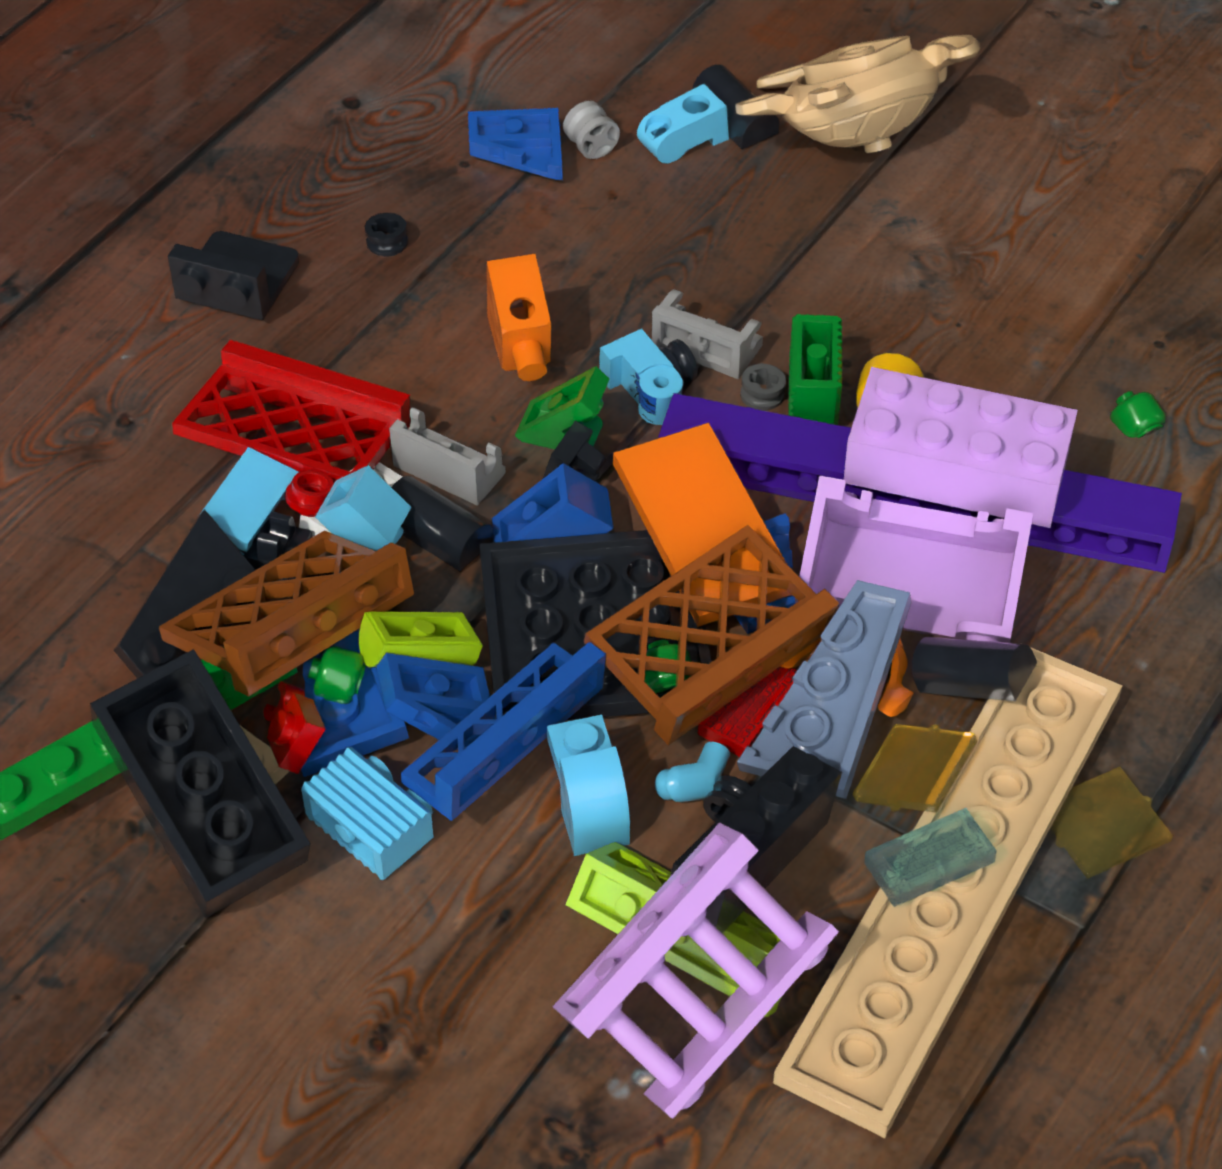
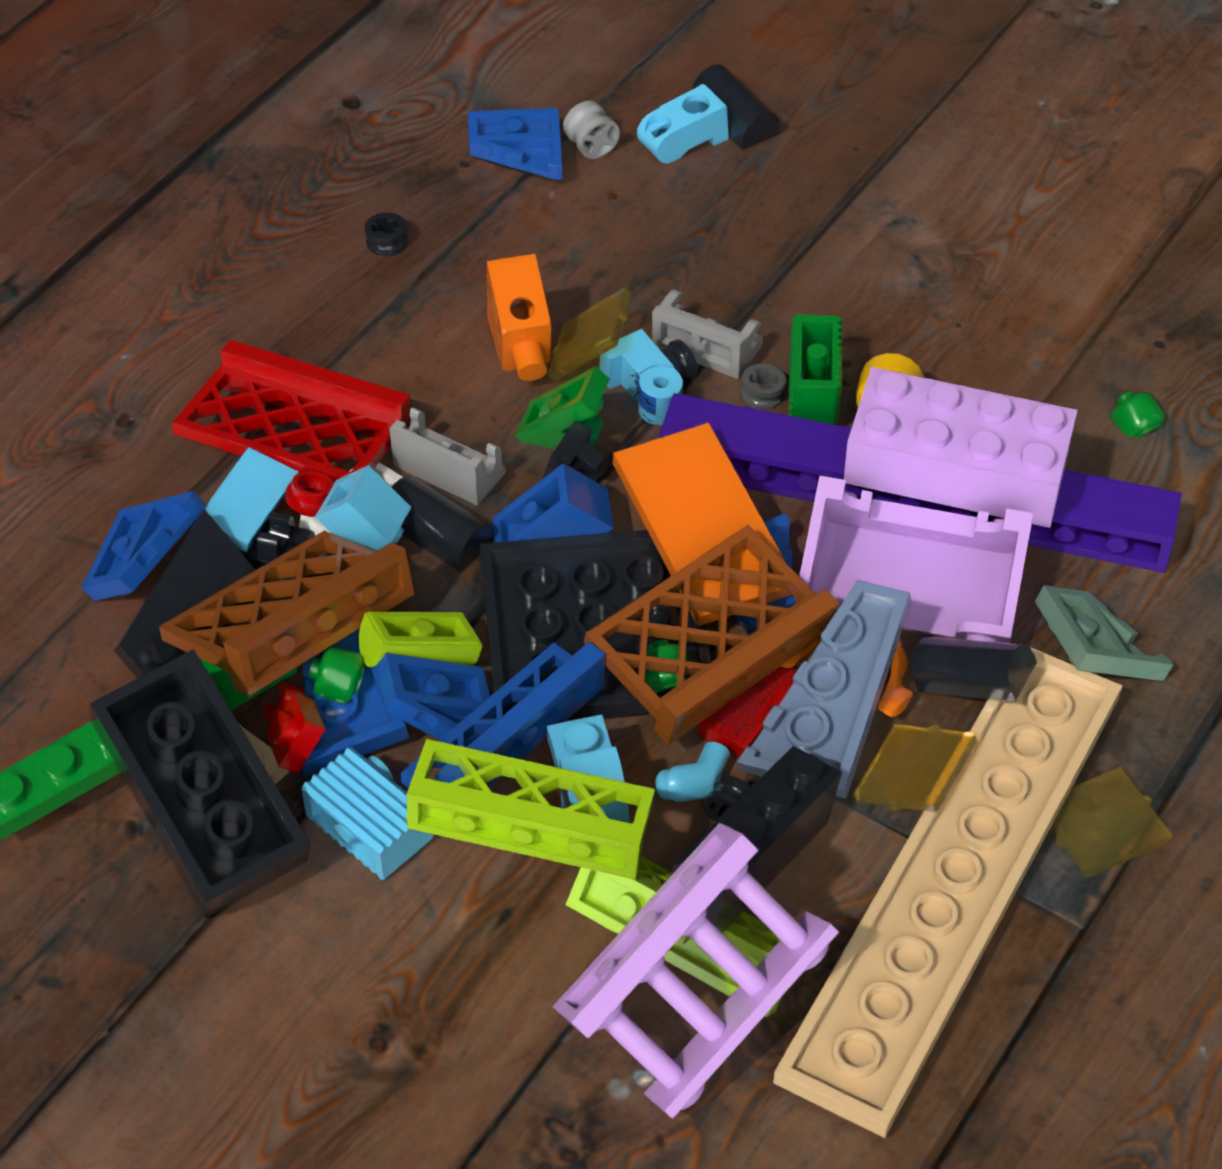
(138, 543): none -> blue wing
(232, 273): black bracket -> none
(524, 819): none -> lime fence
(590, 334): none -> clear yellow piece
(861, 89): tan animal -> none
(930, 857): clear light blue tile -> none
(1096, 637): none -> sand green wing

